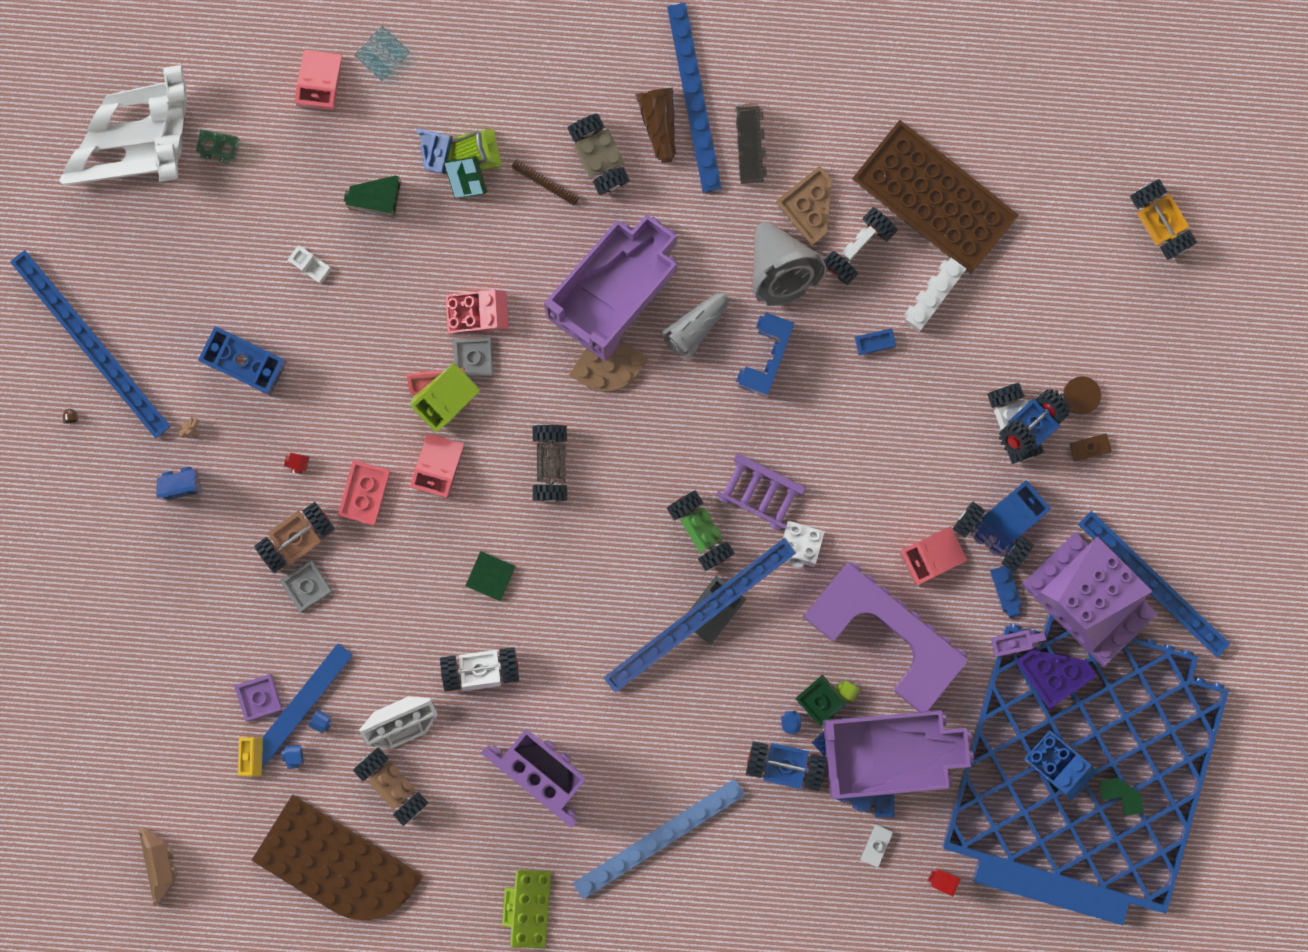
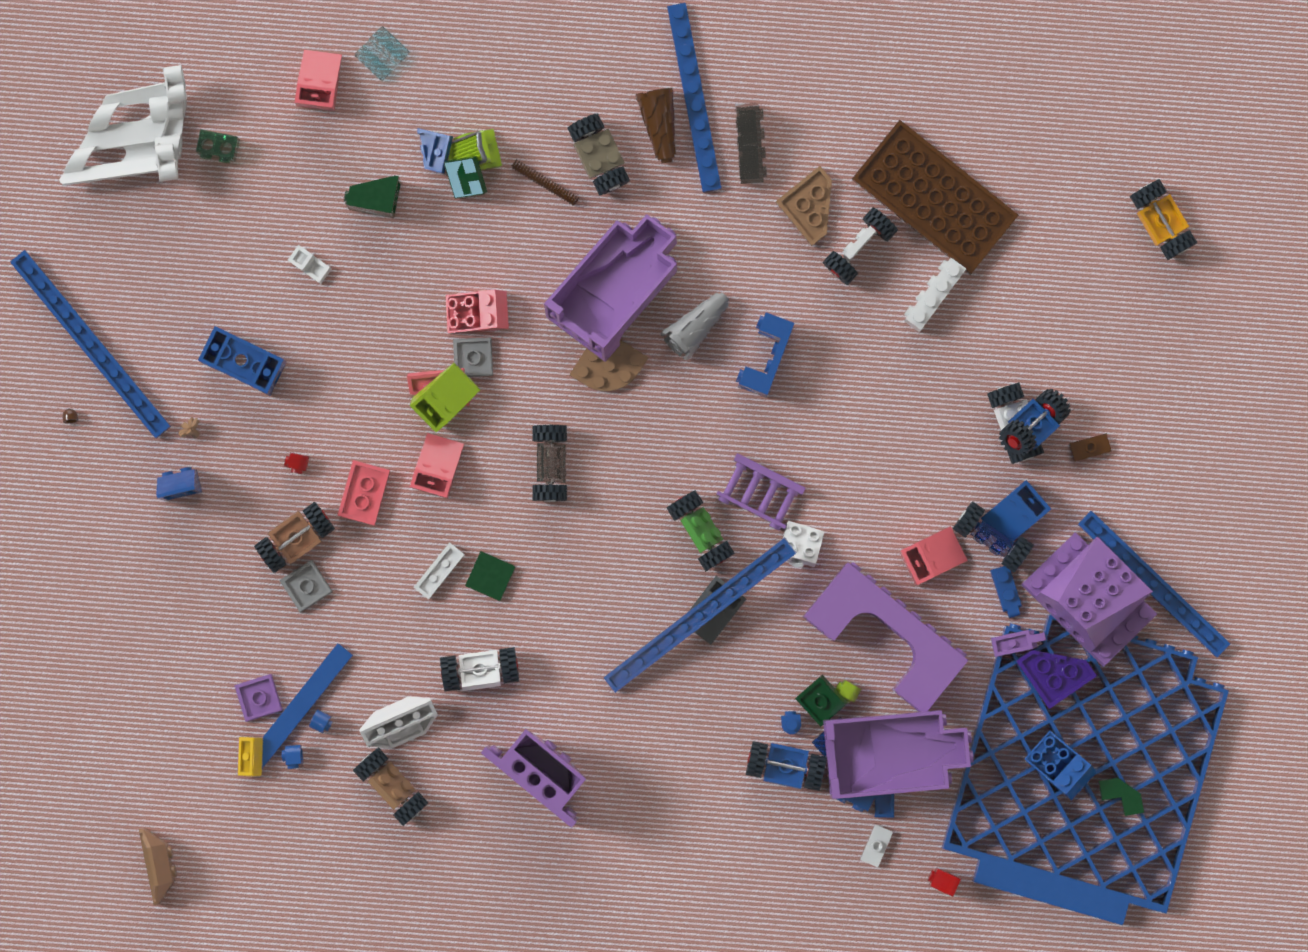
(334, 864): reddish brown plate -> none
(439, 571): none -> white plate
(527, 908): lime bracket -> none
(658, 839): medium blue plate -> none
(783, 266): light grey cone -> none
(875, 341): blue plate -> none
(1082, 395): reddish brown tile -> none

